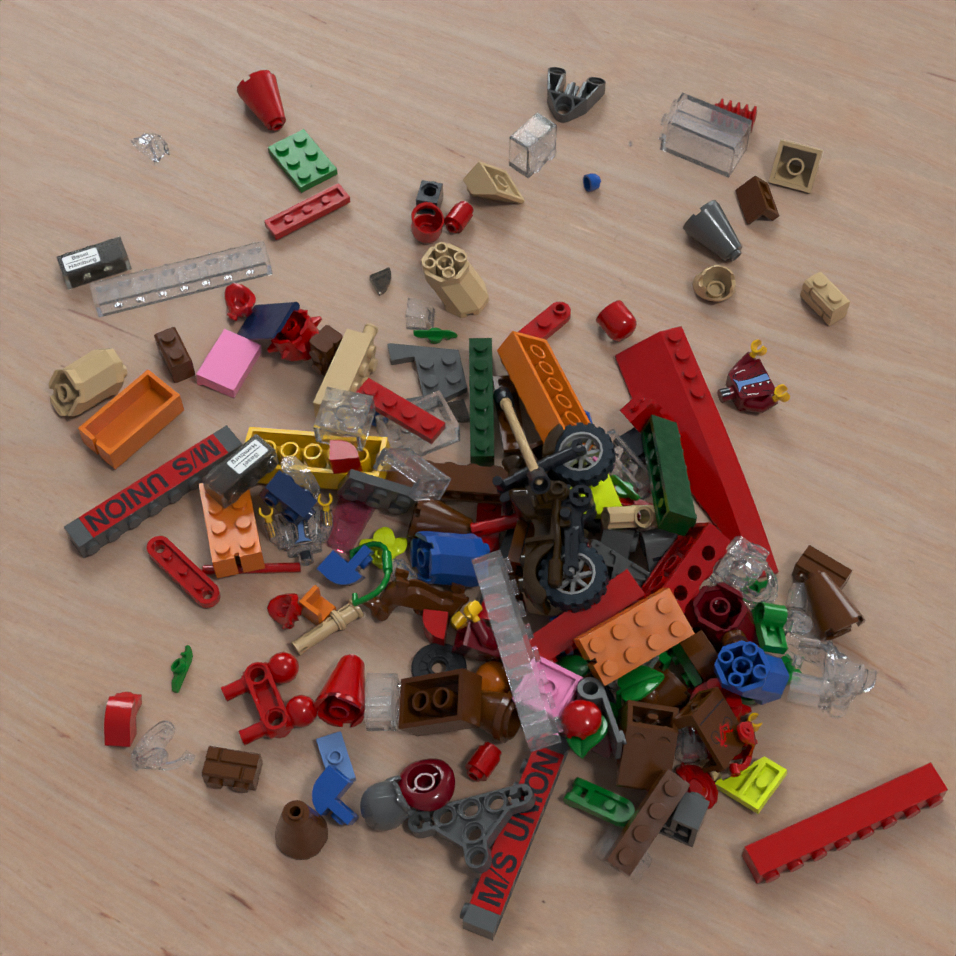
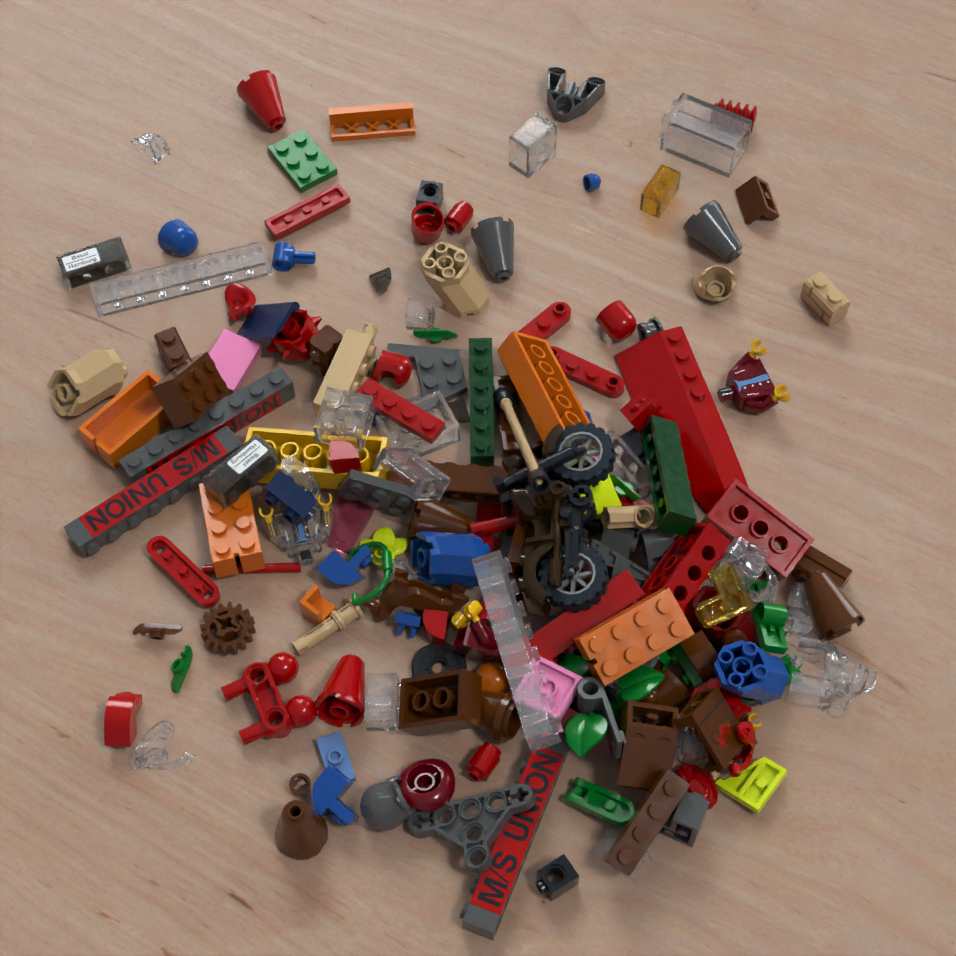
(157, 630): none -> reddish brown piece
(178, 238): none -> blue hair
(190, 390): none -> reddish brown brick
(227, 637): none -> reddish brown gear
(232, 769): reddish brown brick -> none
(234, 411): none -> dark grey brick
(285, 610): red hat -> none
(286, 257): none -> blue axle
(295, 780): none -> reddish brown hinge
(372, 117): none -> orange fence
(394, 366): none -> red helmet
(410, 620): none -> blue tile
(492, 184): tan slope -> none
(496, 246): none -> dark grey cone
(562, 867): none -> black brick
(581, 719): red hair -> none
(589, 374): none -> red plate
(650, 328): none -> dark grey wheel
(660, 191): none -> clear yellow brick
(731, 597): none -> clear yellow brick
(771, 523): none -> red brick
(795, 165): tan slope -> none
(844, 823): red brick -> none

